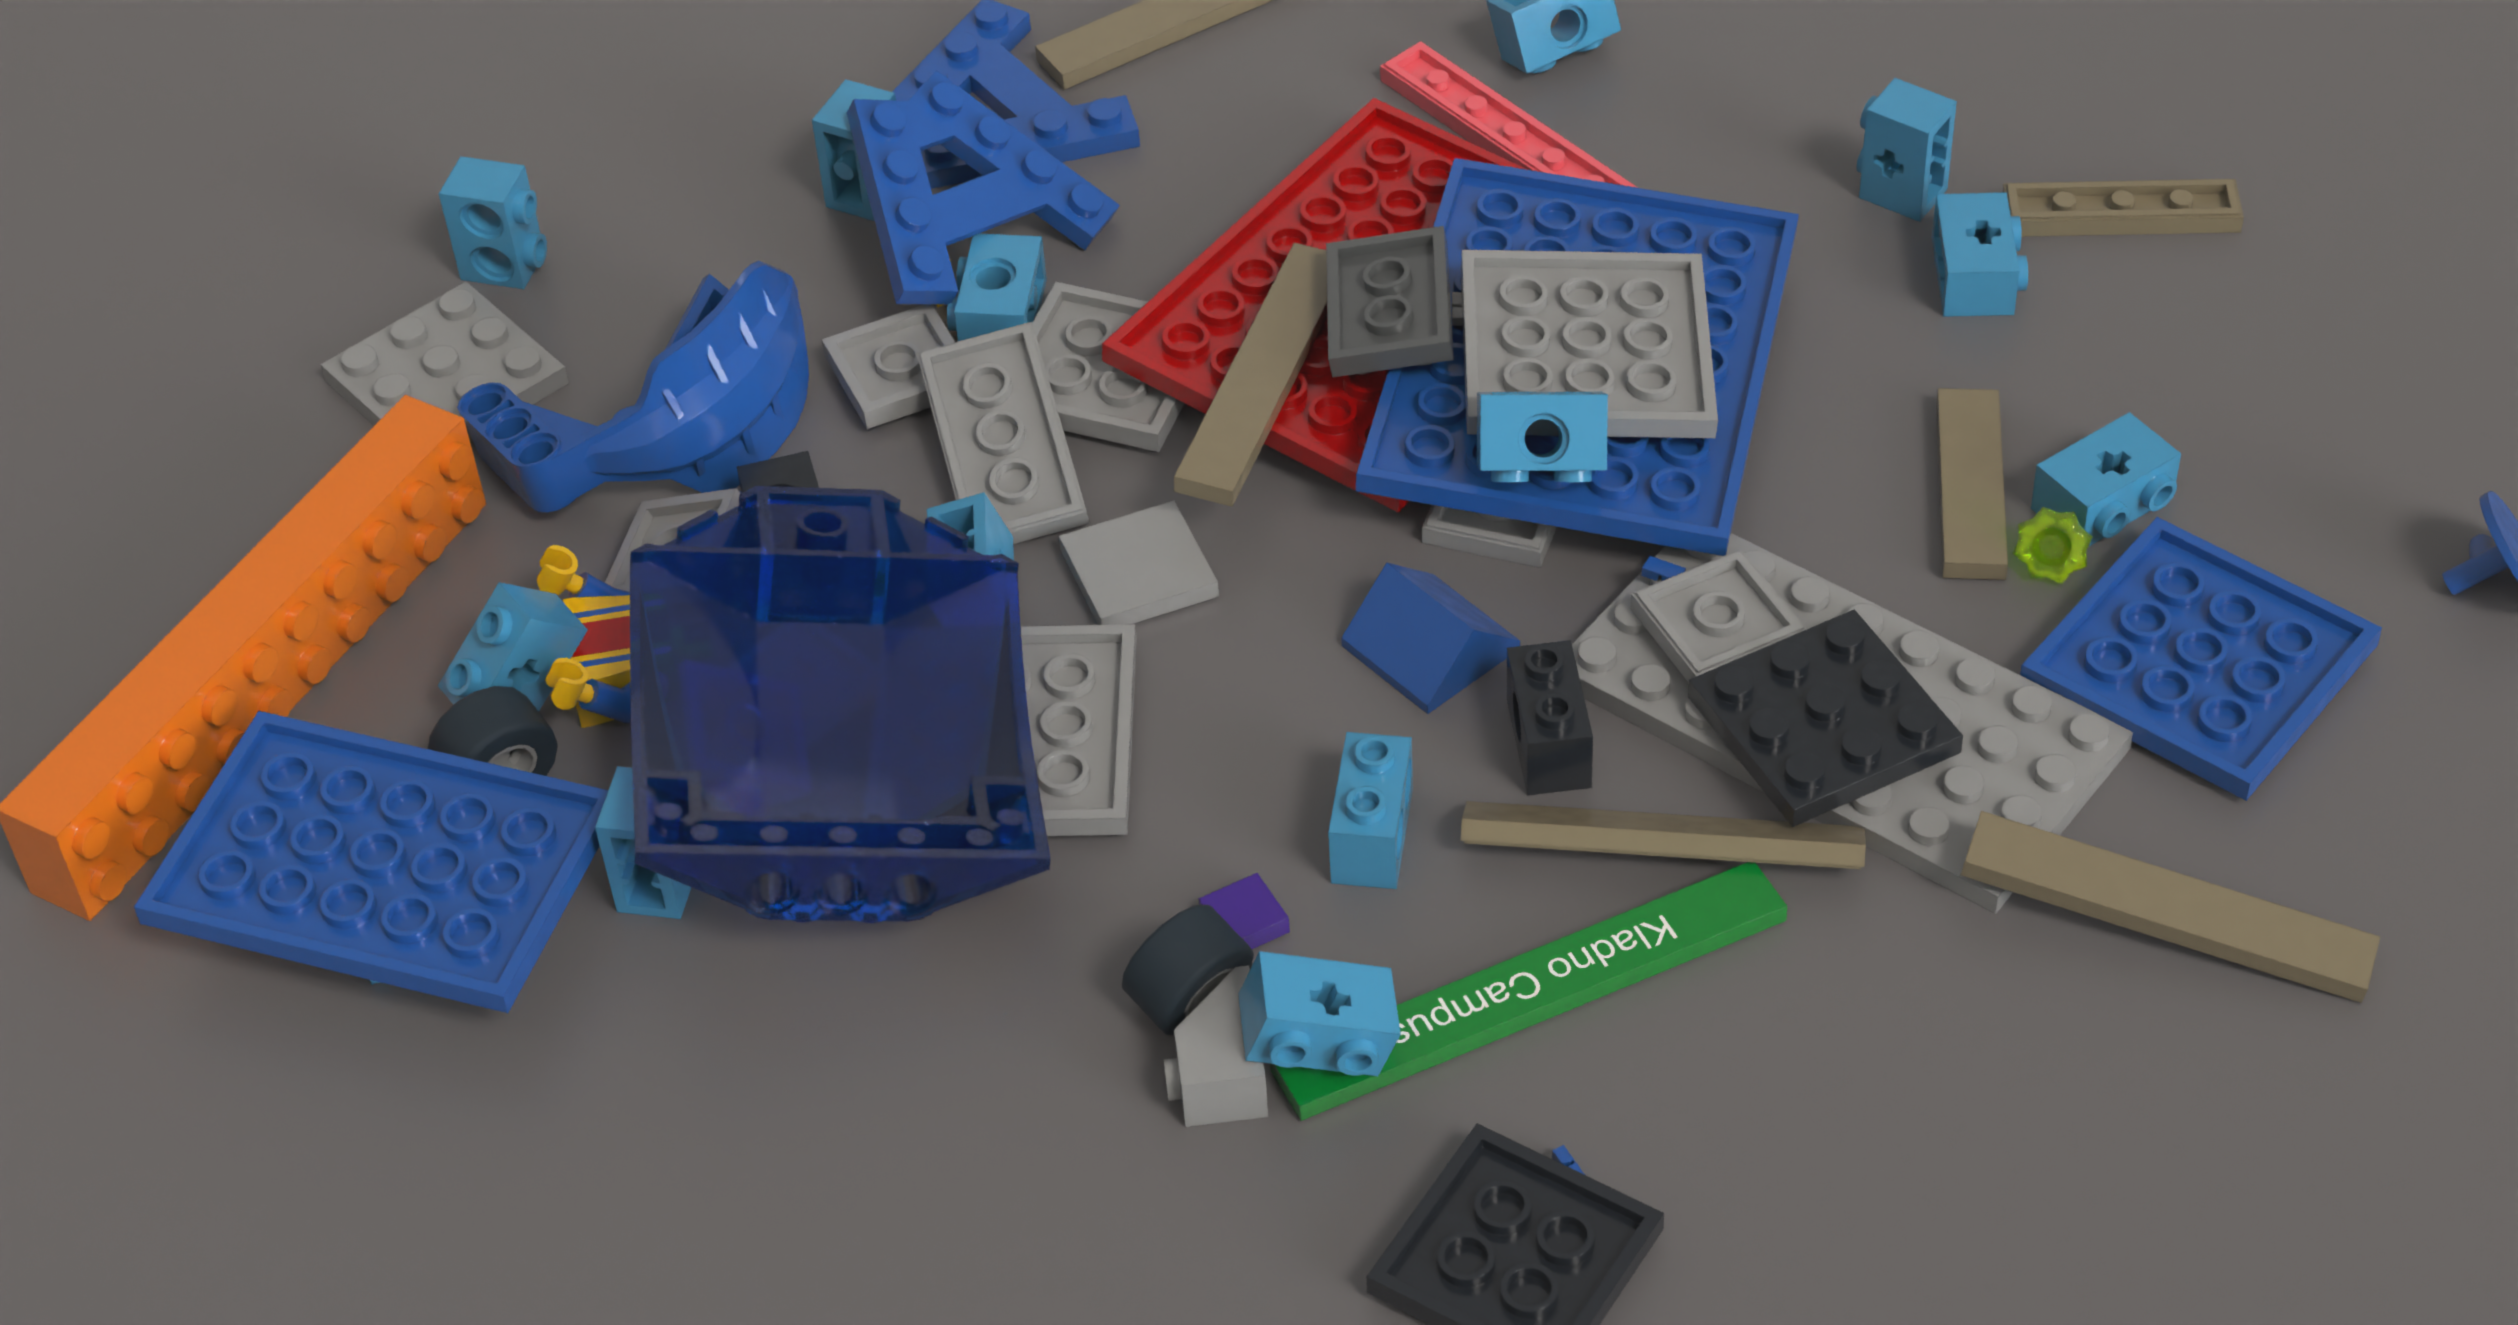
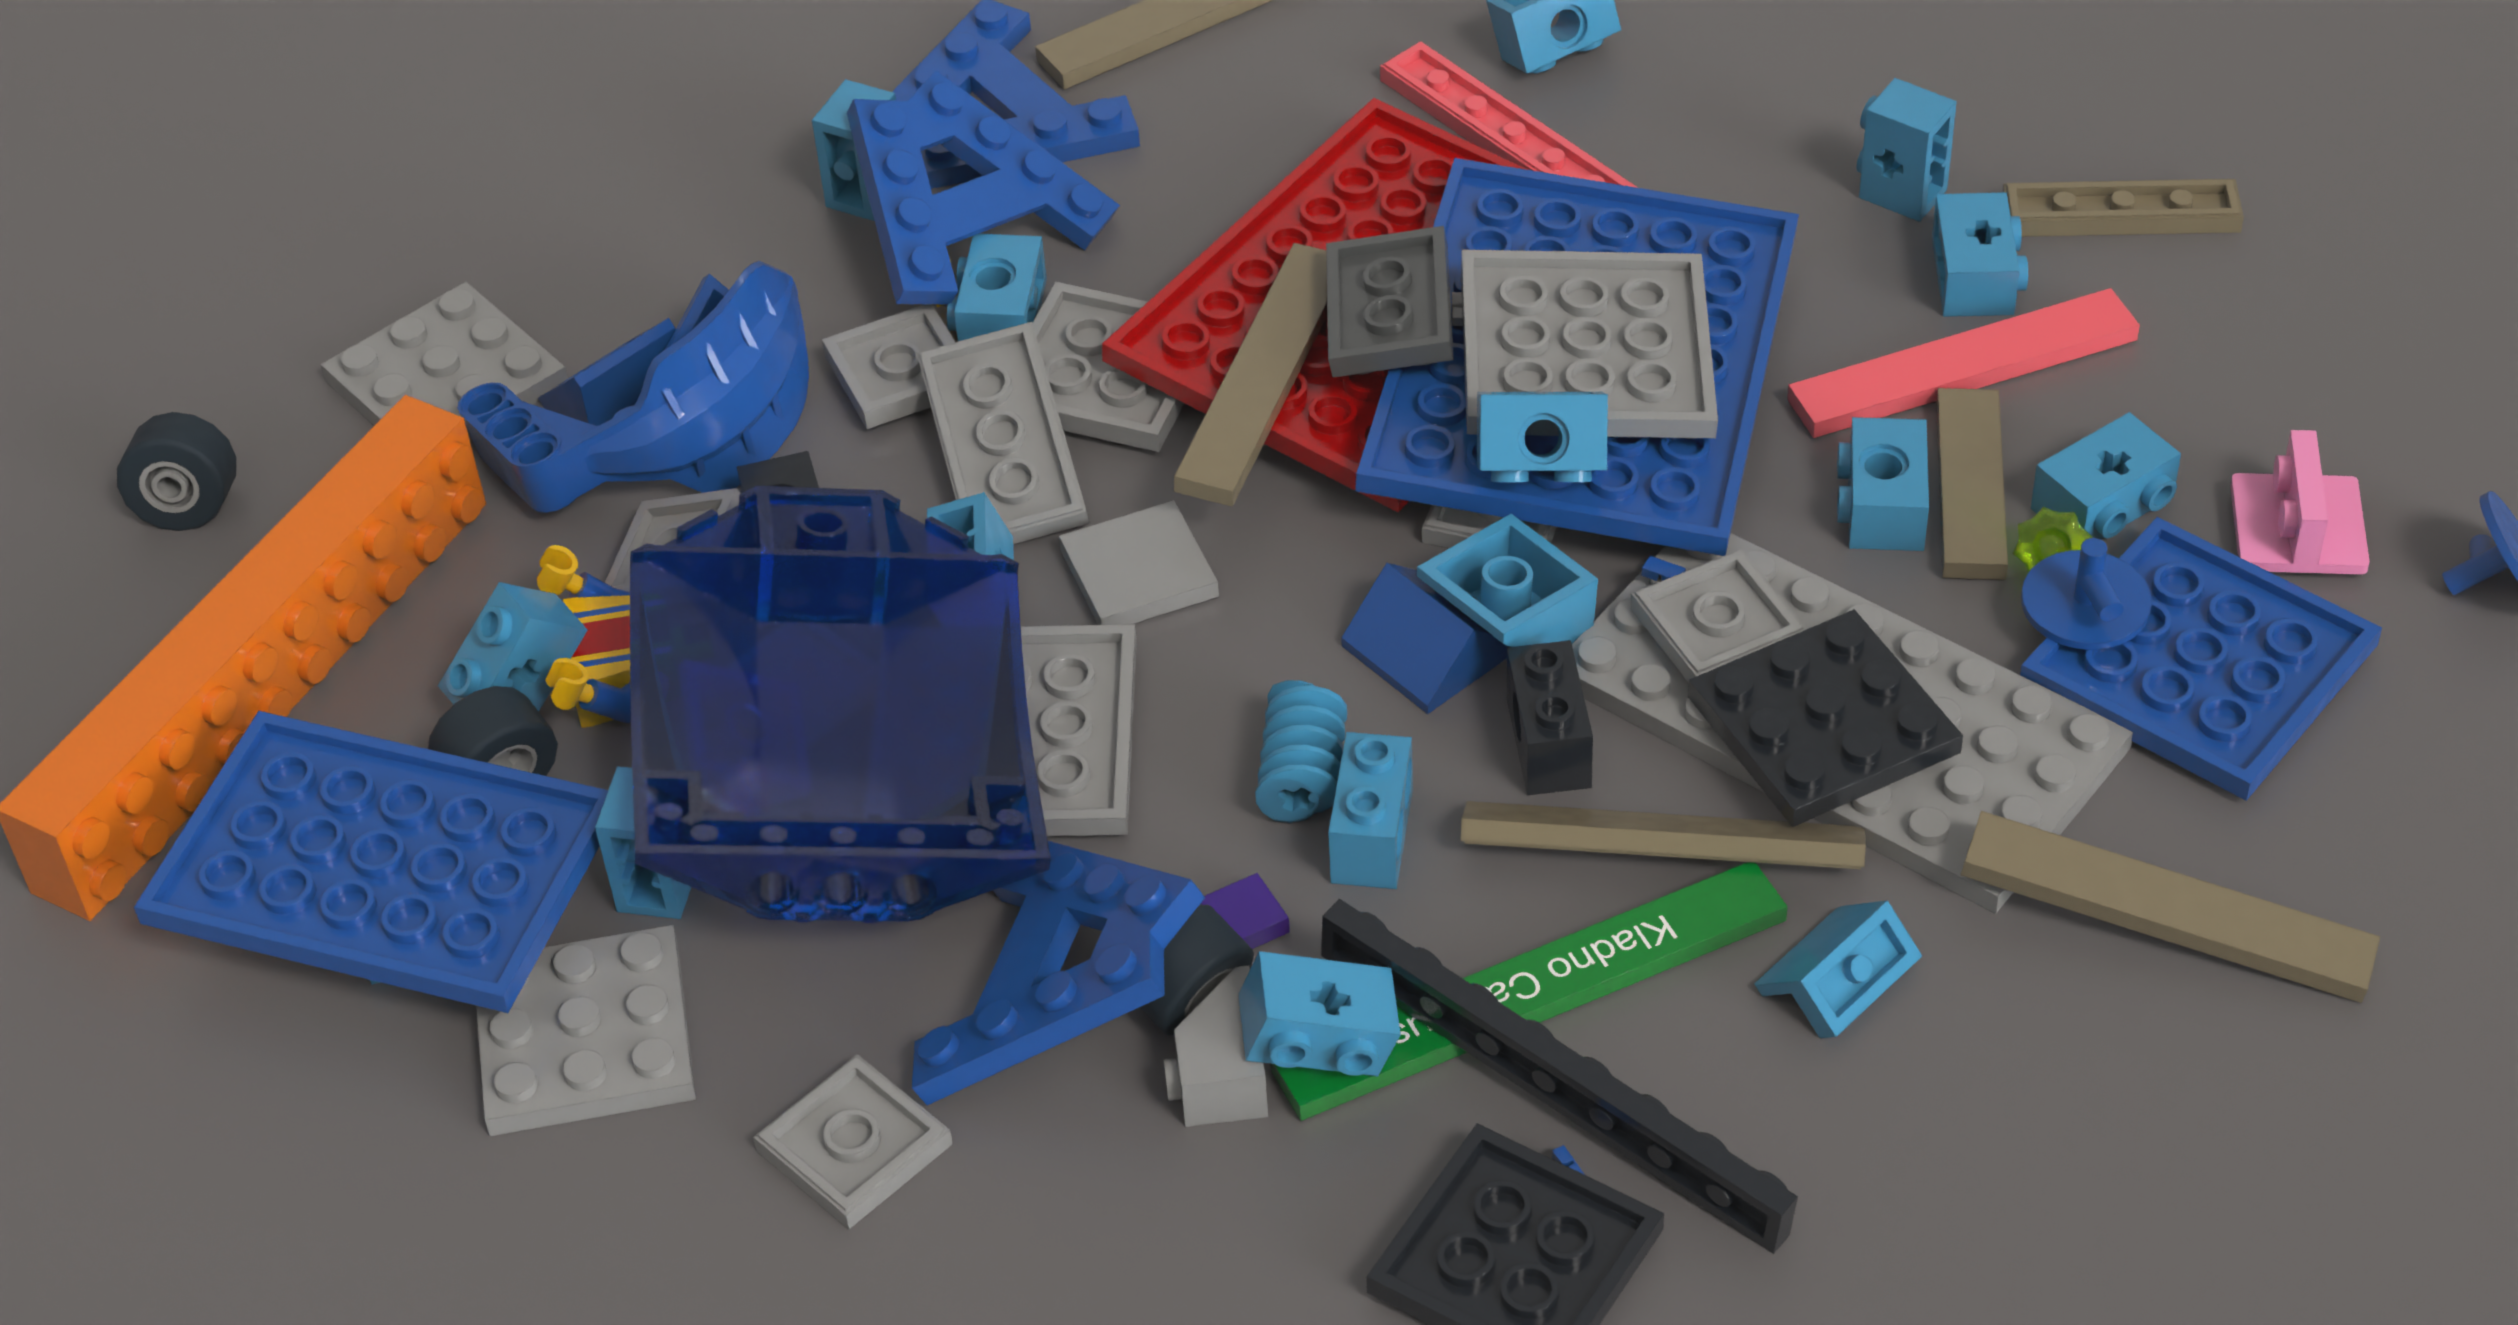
(176, 471): none -> black wheel
(493, 222): dark azure brick -> none
(589, 1035): none -> light grey plate
(611, 381): none -> blue slope
(853, 1141): none -> light grey tile
(1028, 997): none -> blue plate
(1300, 751): none -> dark azure piece
(1515, 585): none -> dark azure slope
(1565, 1080): none -> black plate
(1843, 965): none -> dark azure panel
(1886, 484): none -> dark azure brick
(1963, 362): none -> coral tile
(2086, 598): none -> blue shield
(2299, 516): none -> bright pink bracket

